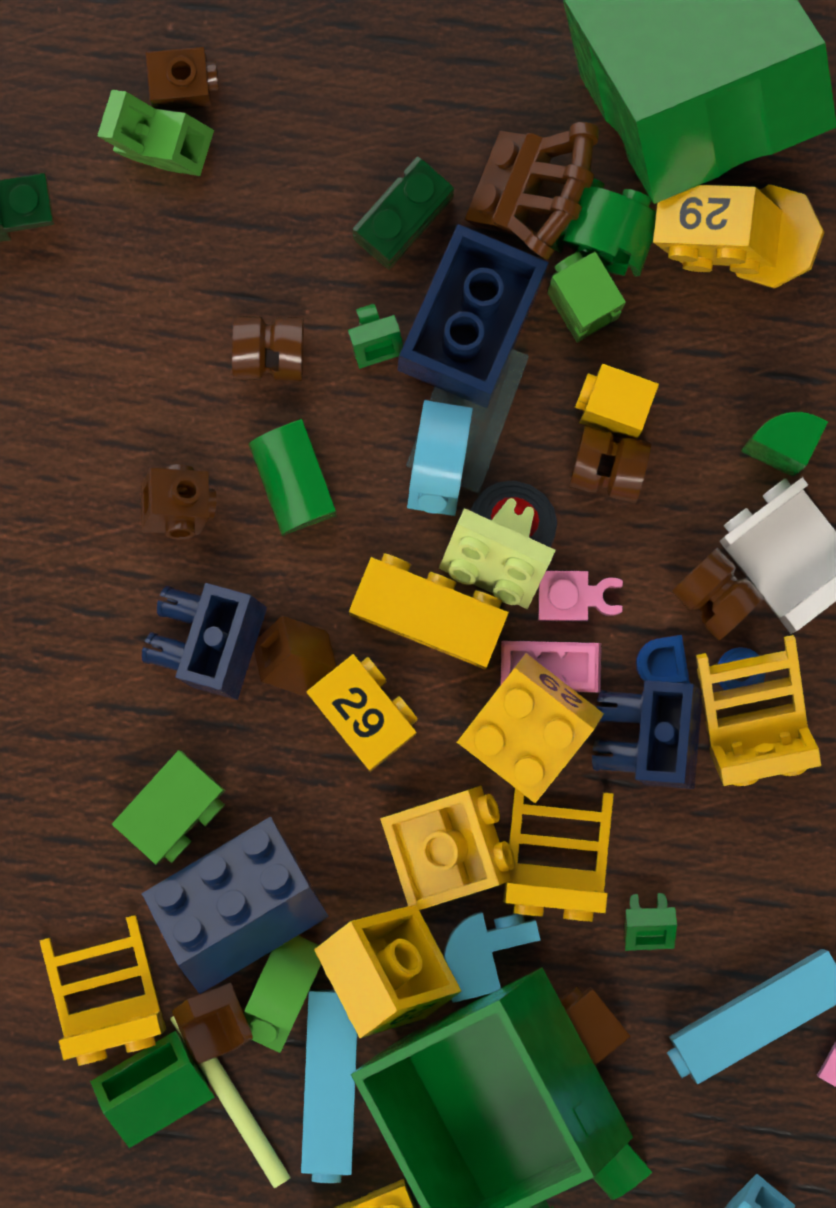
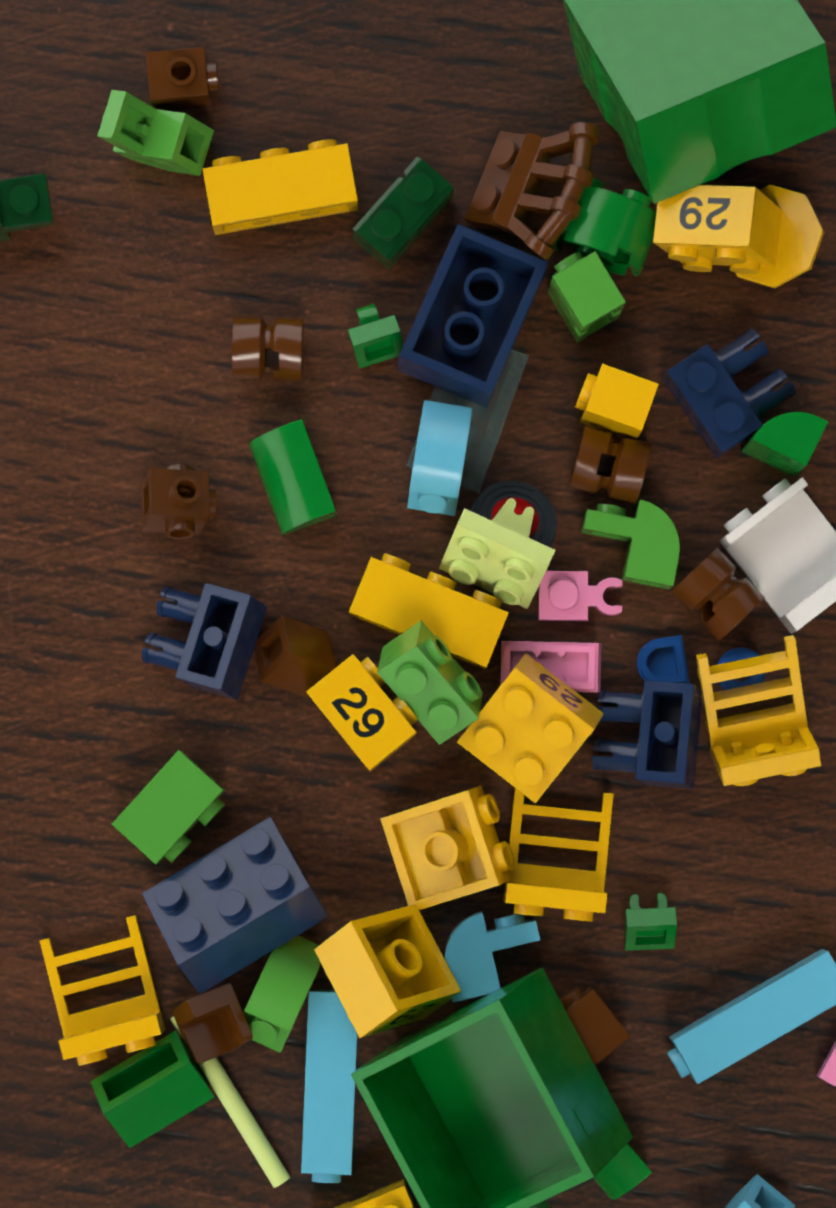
(280, 187): none -> yellow brick
(430, 682): none -> bright green brick
(651, 541): none -> bright green brick
(712, 401): none -> dark blue brick

